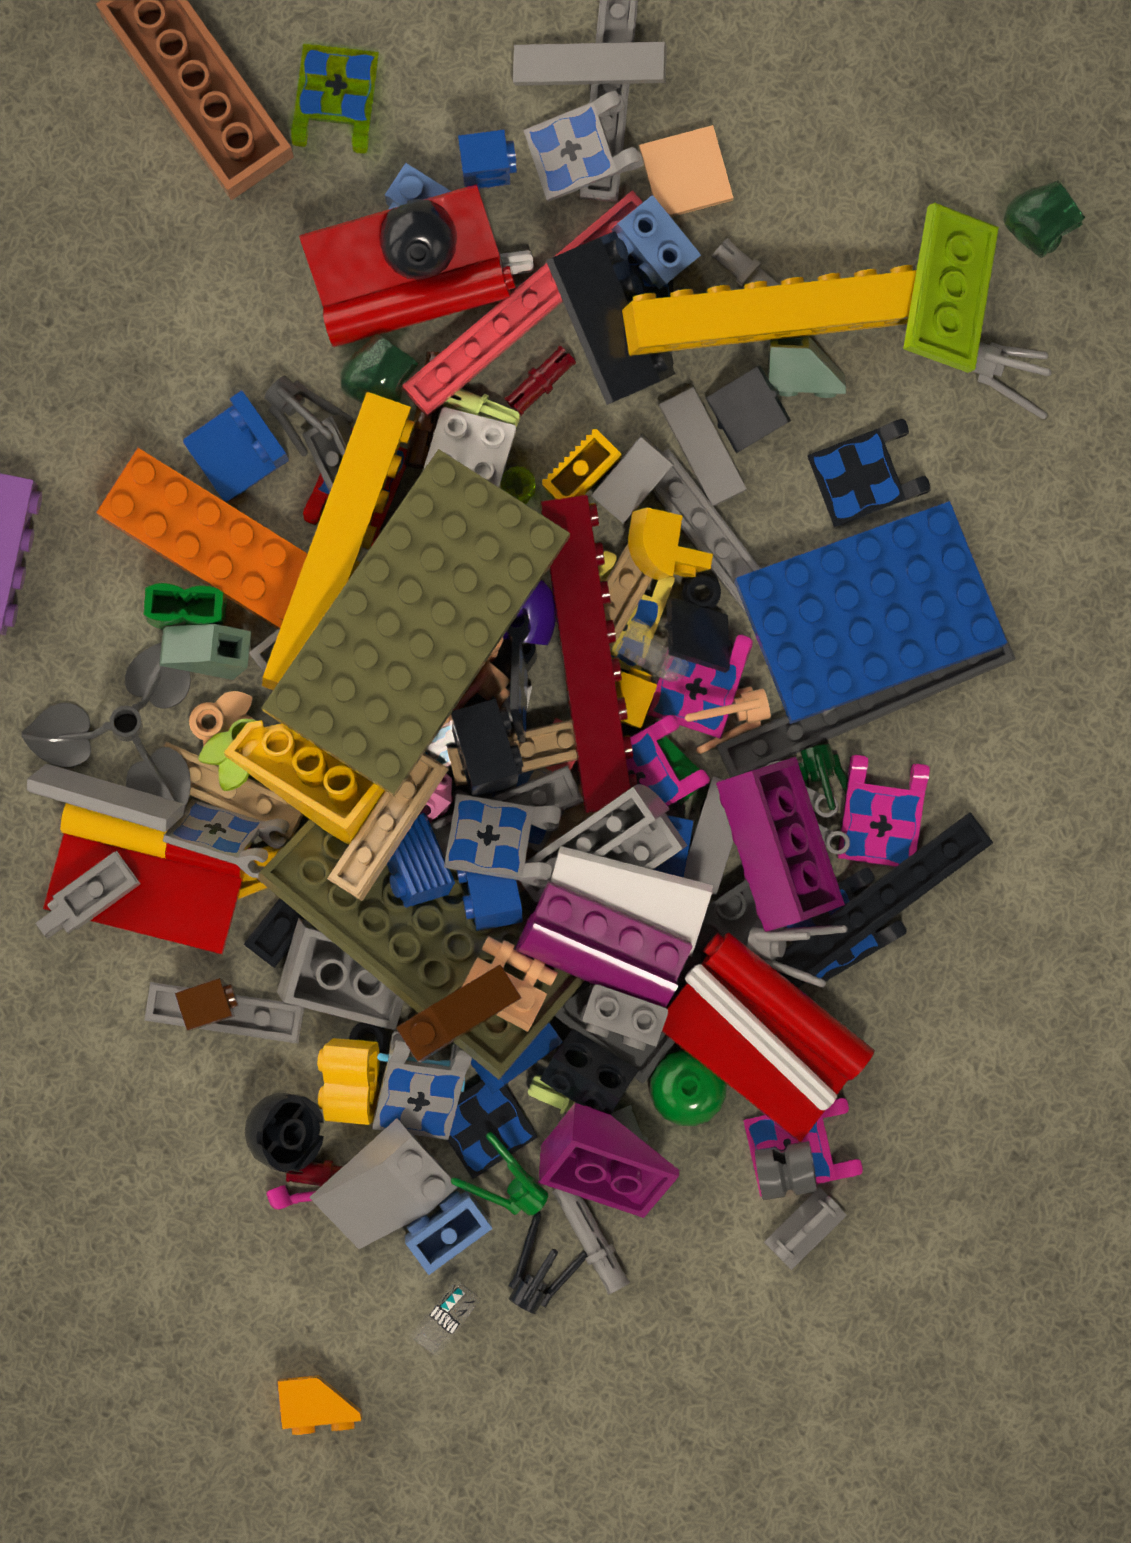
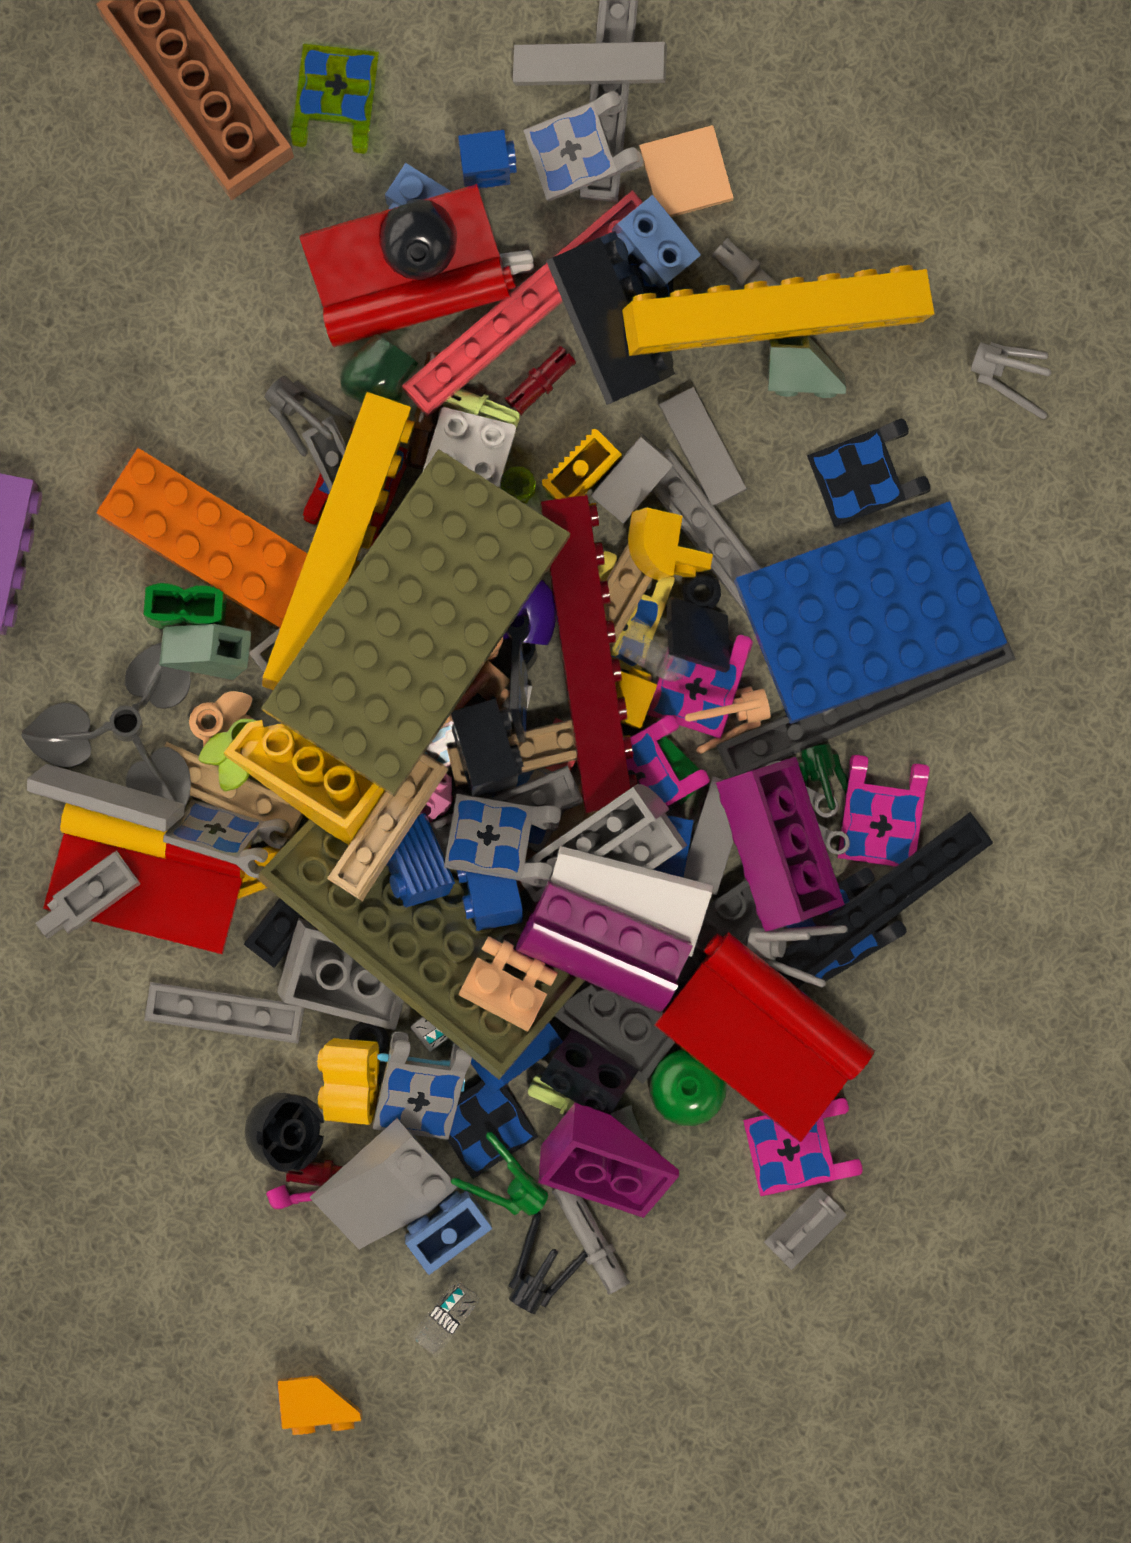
(206, 1004): reddish brown brick -> none
(236, 449): blue bracket -> none
(458, 1013): reddish brown slope -> none
(625, 1015): light grey bracket -> none
(748, 409): black piece -> none
(760, 1037): white axle -> none
(786, 1170): dark grey wheel -> none
(951, 288): lime tile -> none
(1042, 217): clear green piece -> none

